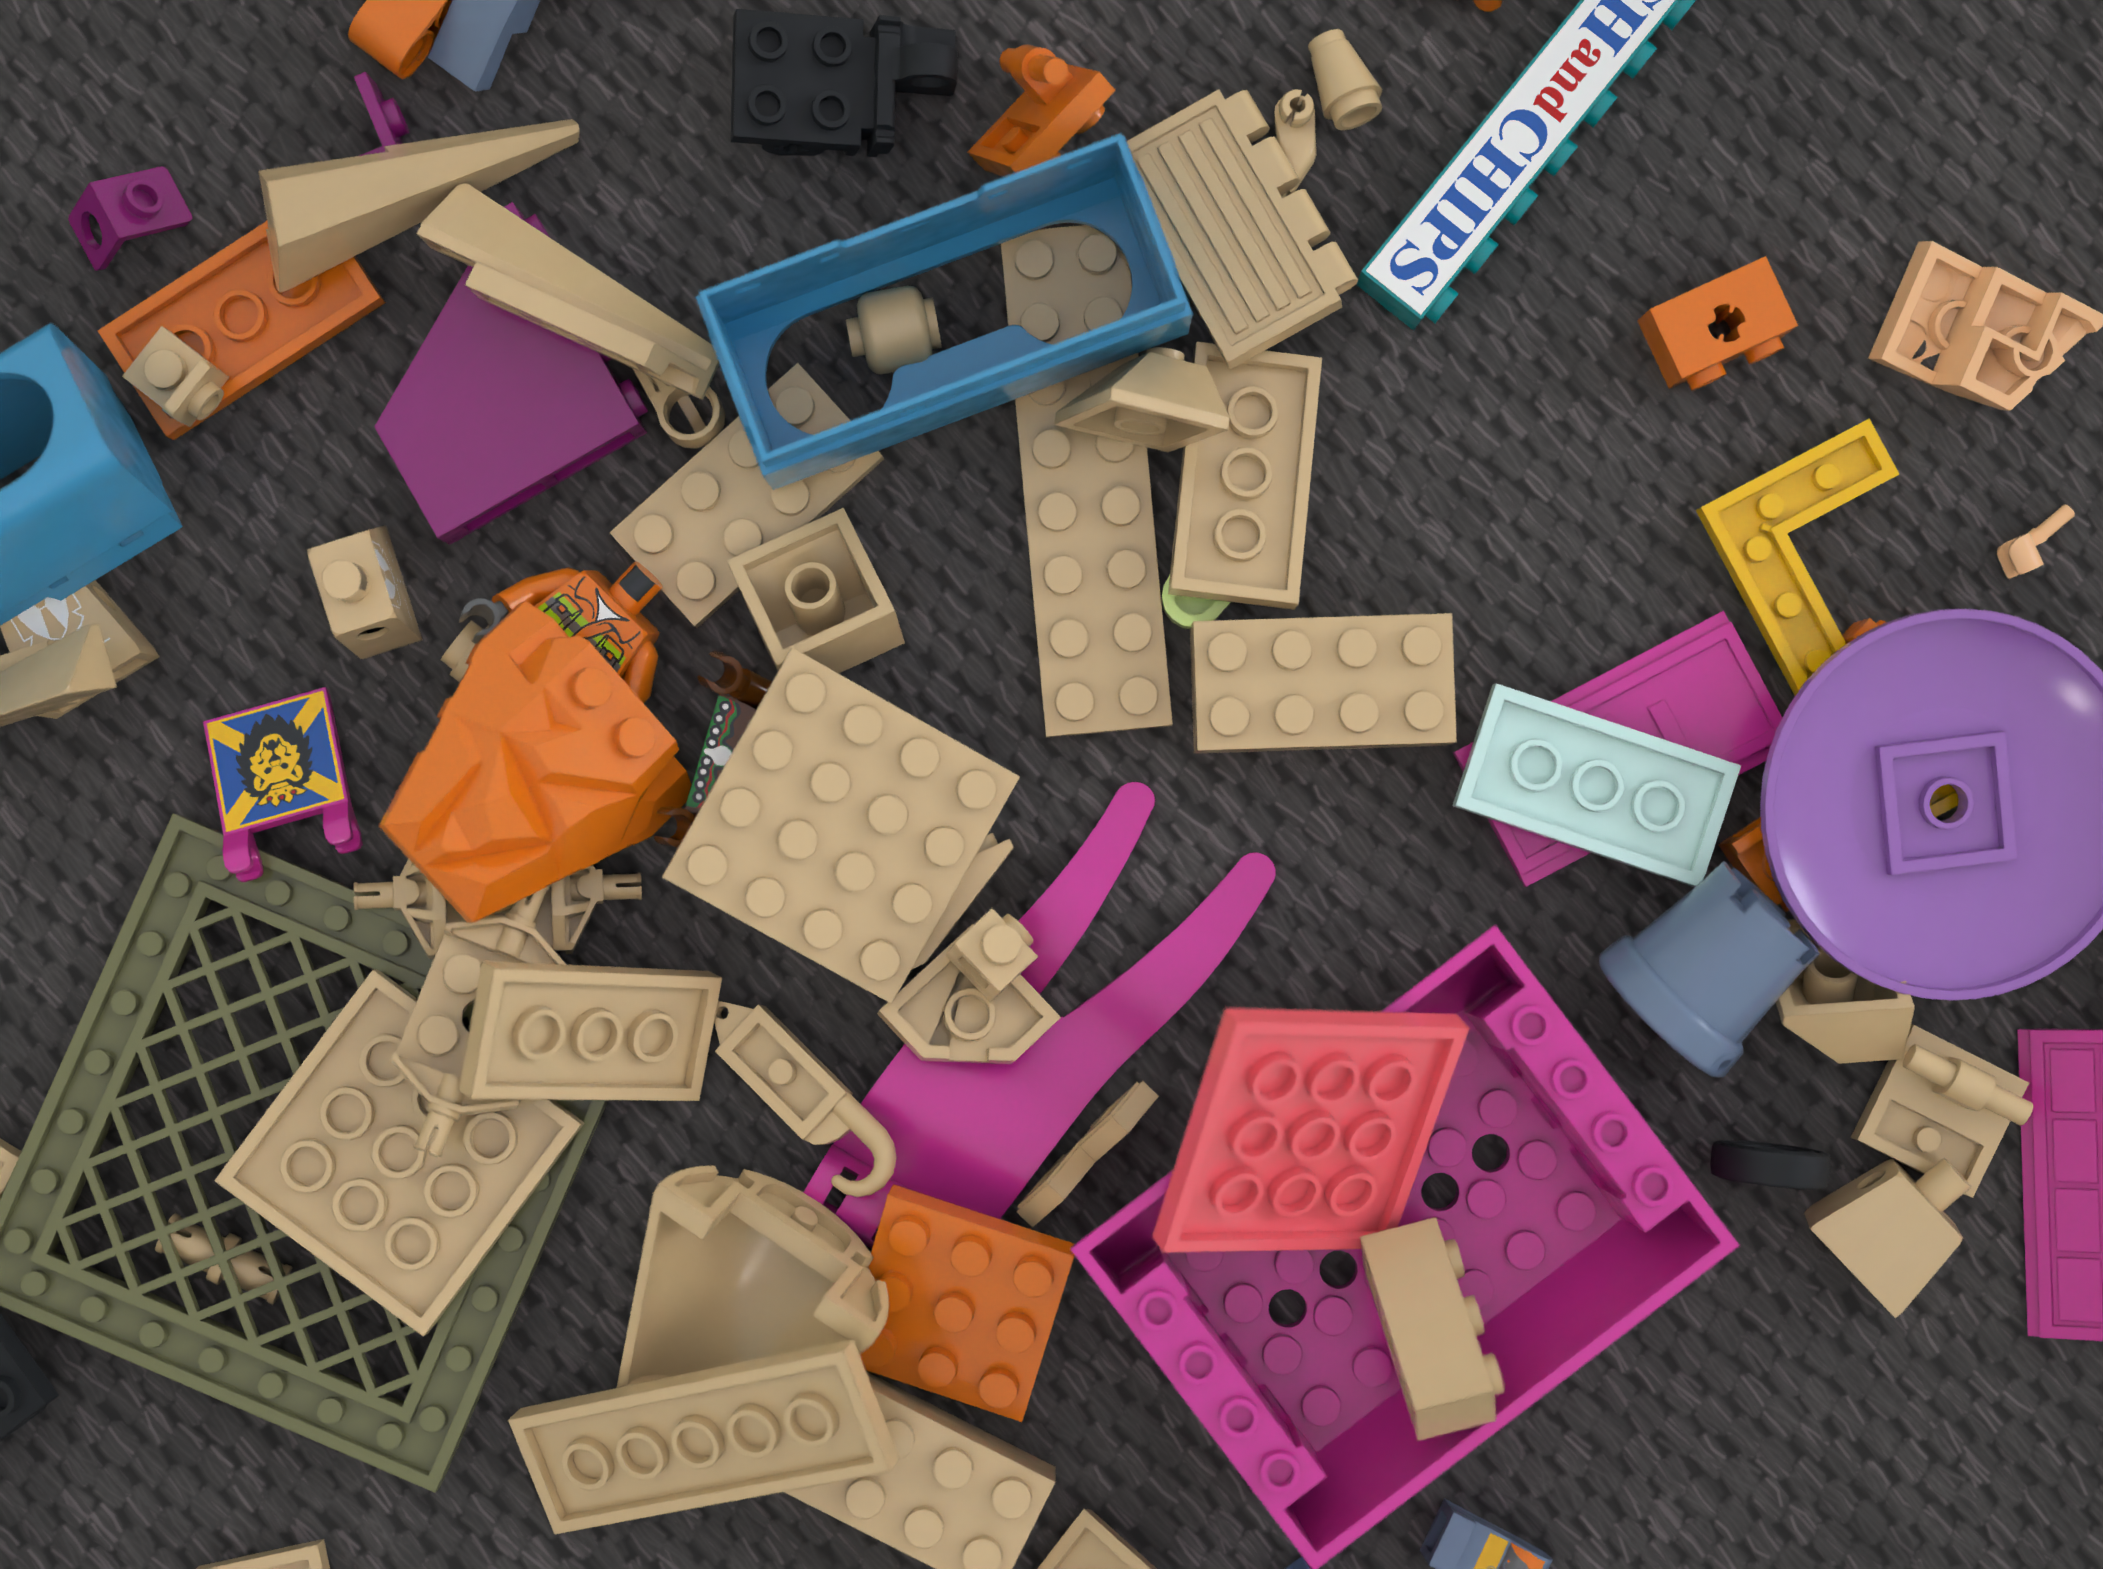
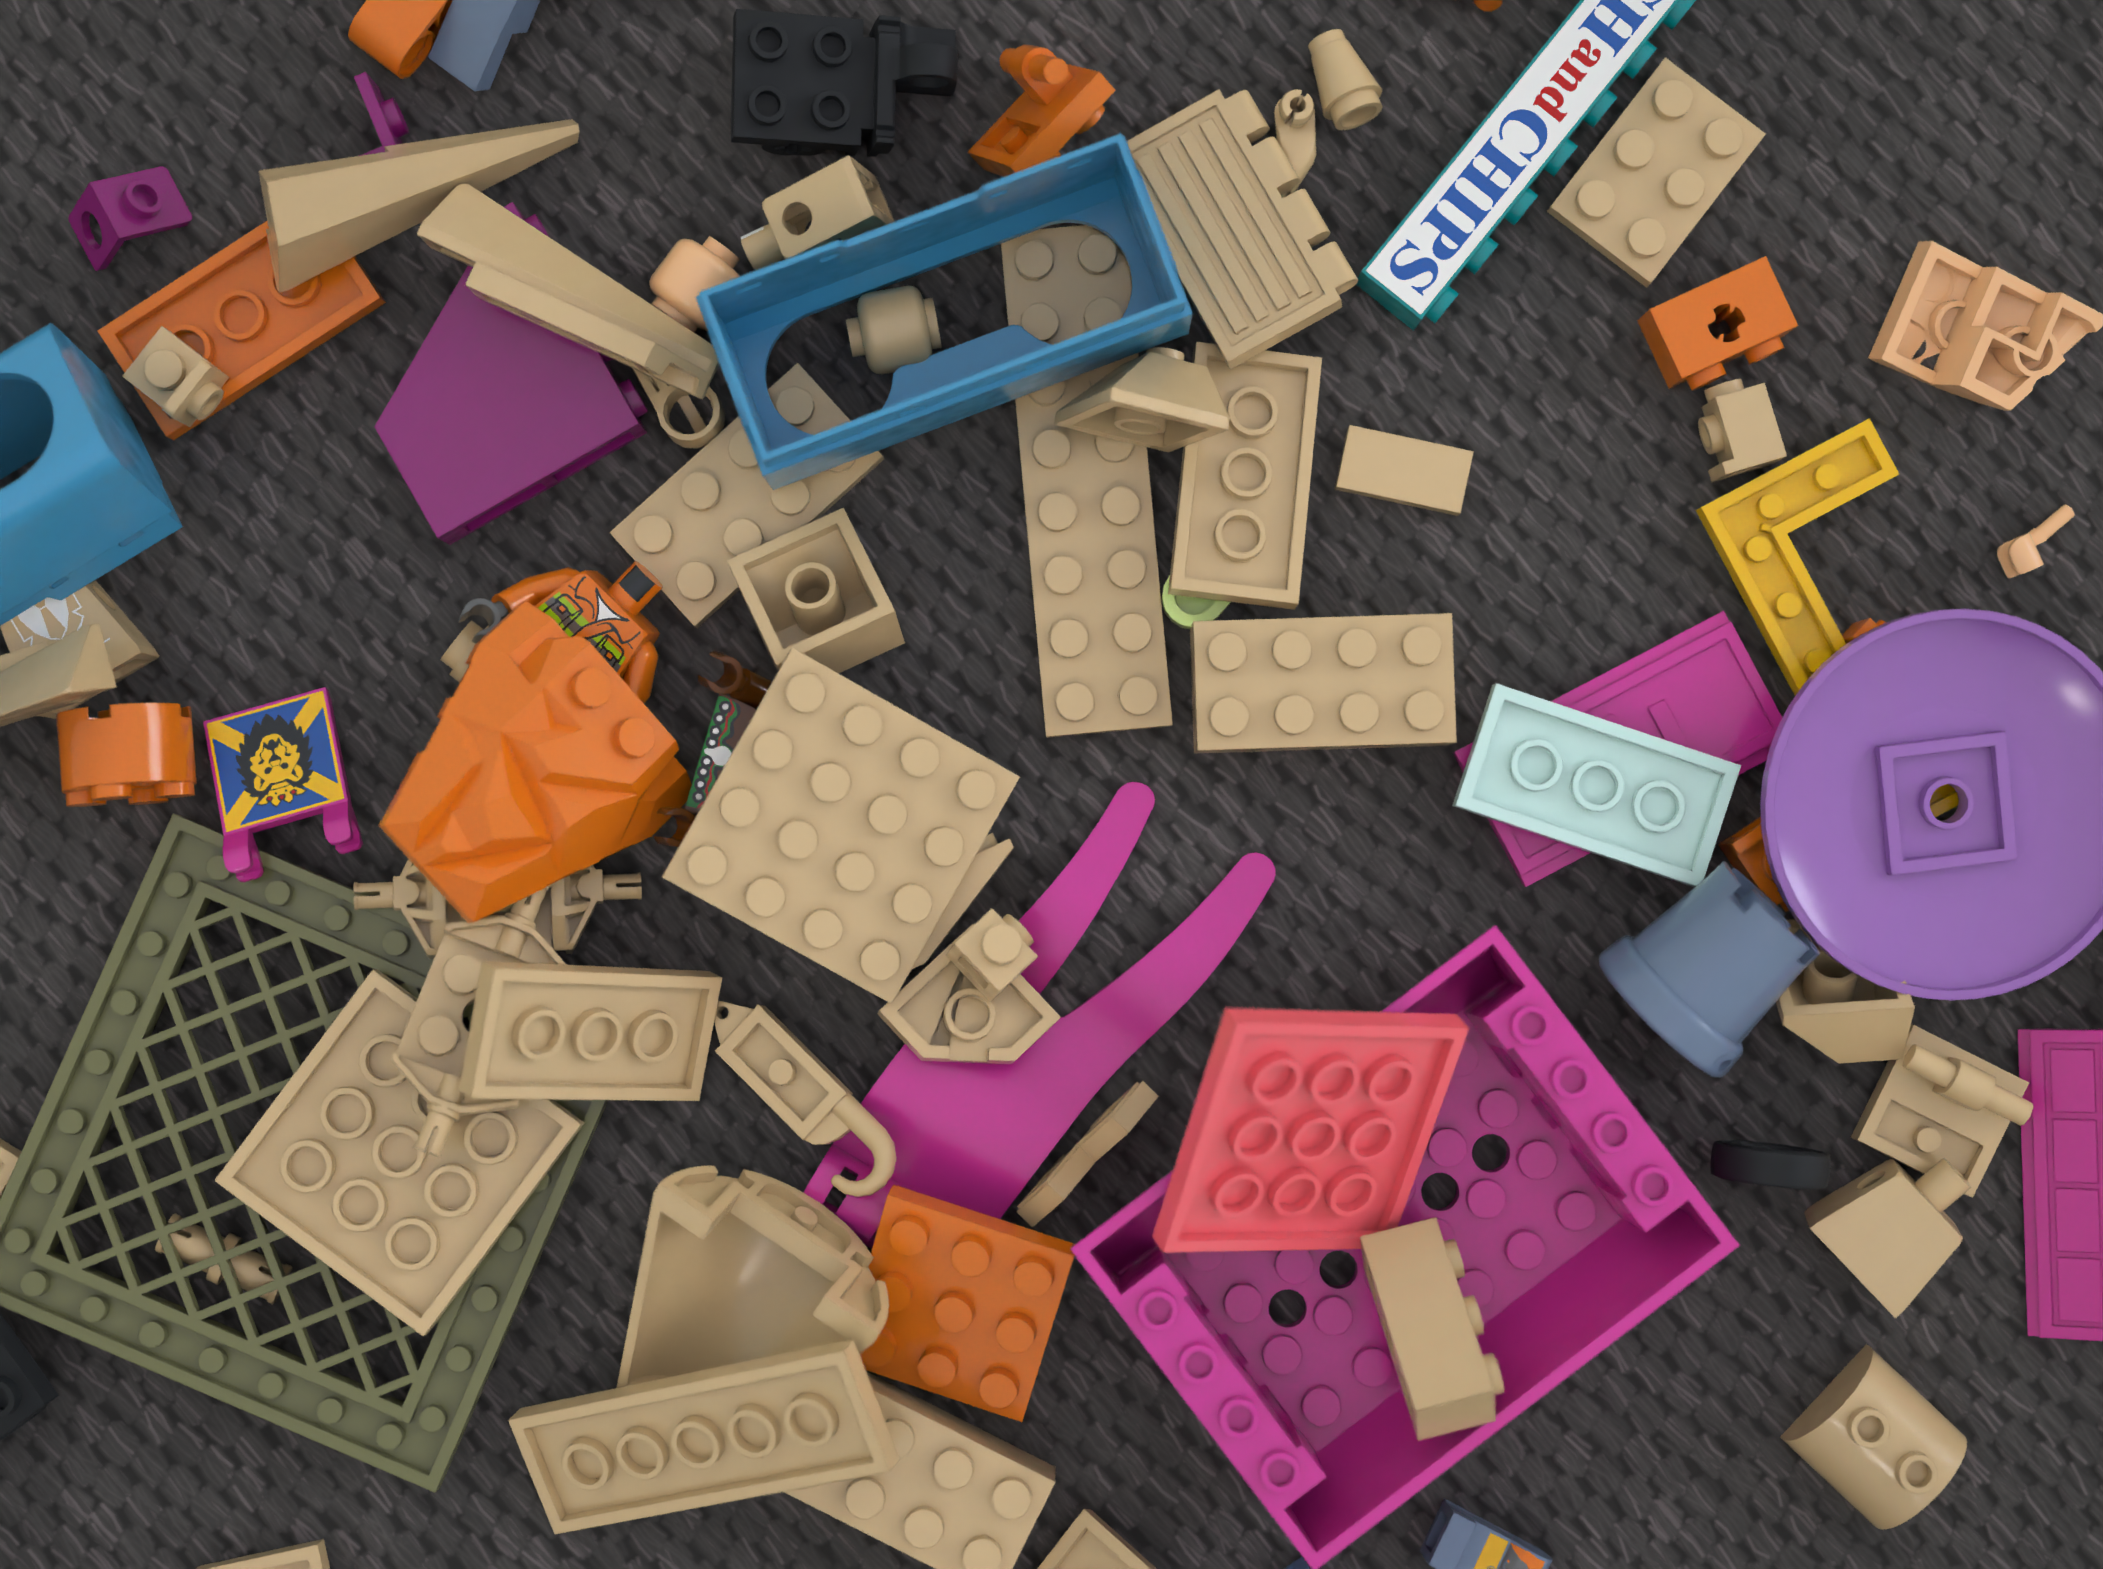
(126, 753): none -> orange brick
(364, 592): tan torso -> none
(687, 272): none -> light nougat head
(839, 201): none -> tan torso
(1403, 470): none -> tan tile
(1656, 172): none -> tan plate
(1739, 429): none -> tan brick
(1878, 1441): none -> tan brick

